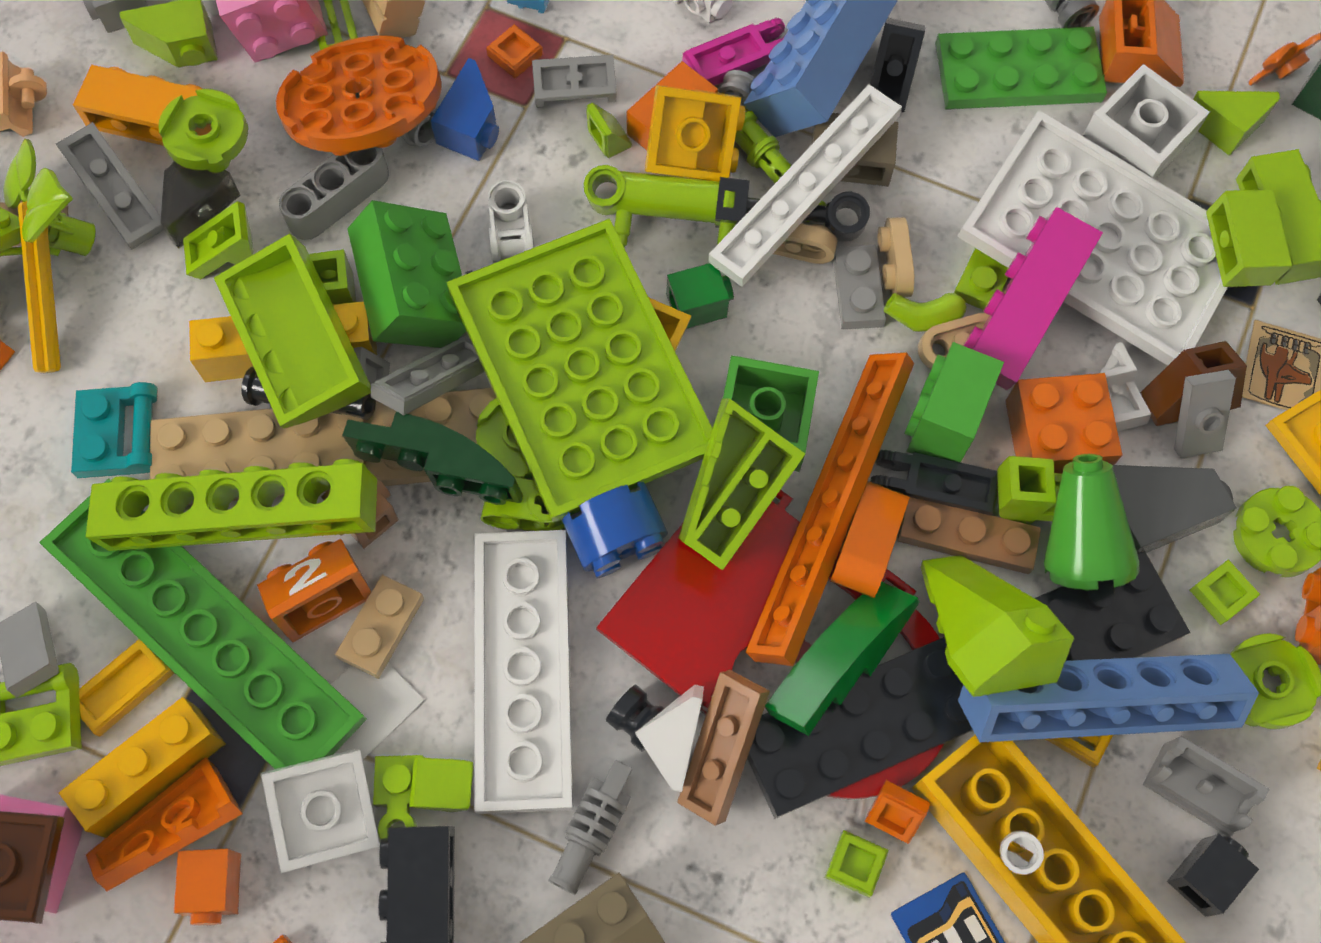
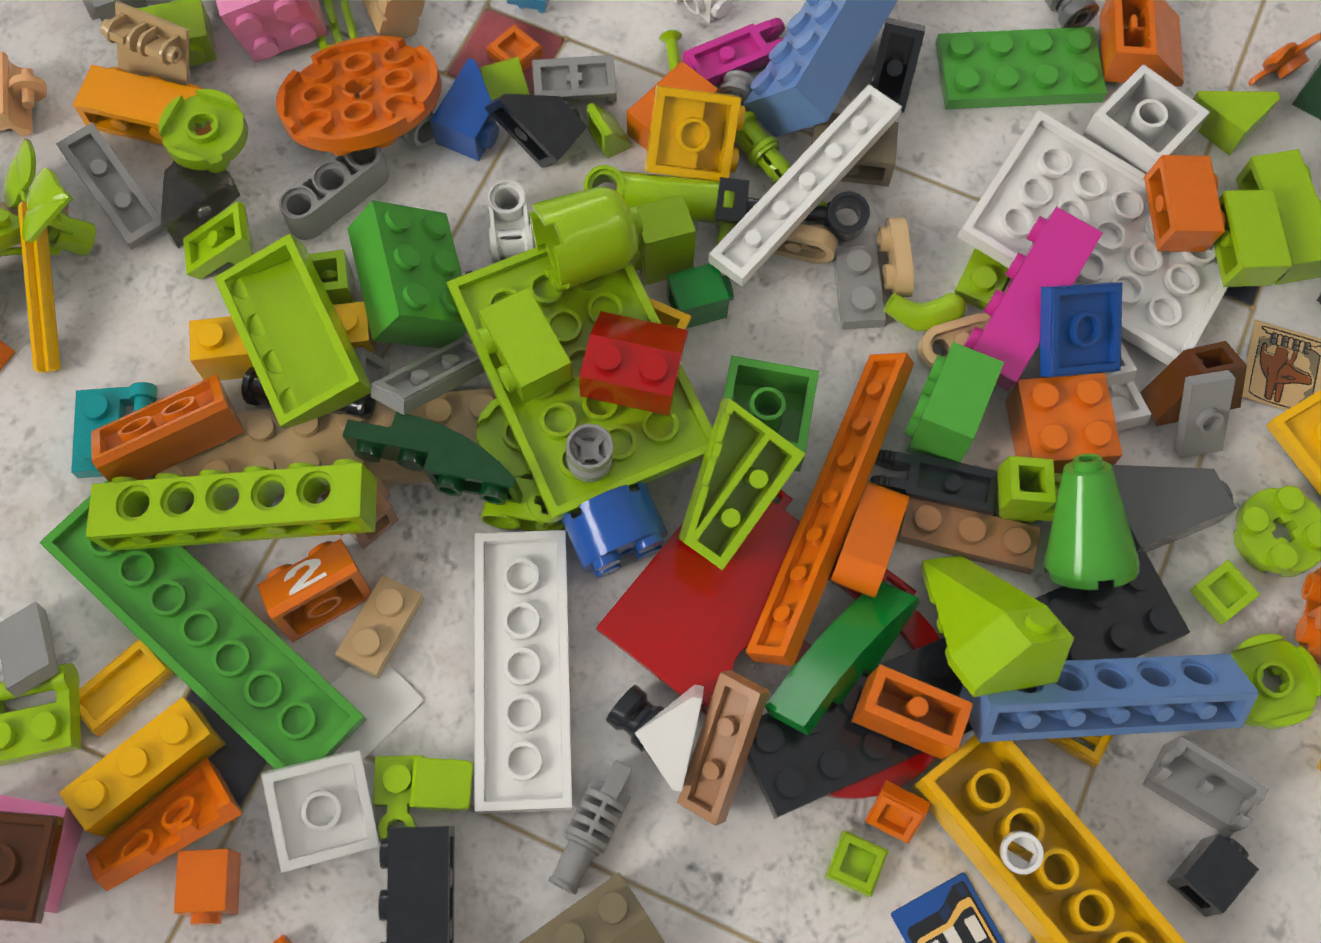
(148, 44): none -> tan hinge
(165, 432): none -> orange slope
(504, 78): none -> lime tile
(524, 345): none -> lime brick
(538, 123): none -> black slope
(585, 235): none -> lime cylinder
(587, 444): none -> light grey wheel
(632, 363): none -> red slope
(666, 239): none -> lime brick
(671, 38): none -> lime piece
(912, 712): none -> orange brick
(1080, 329): none -> blue tile
(1184, 203): none -> orange brick

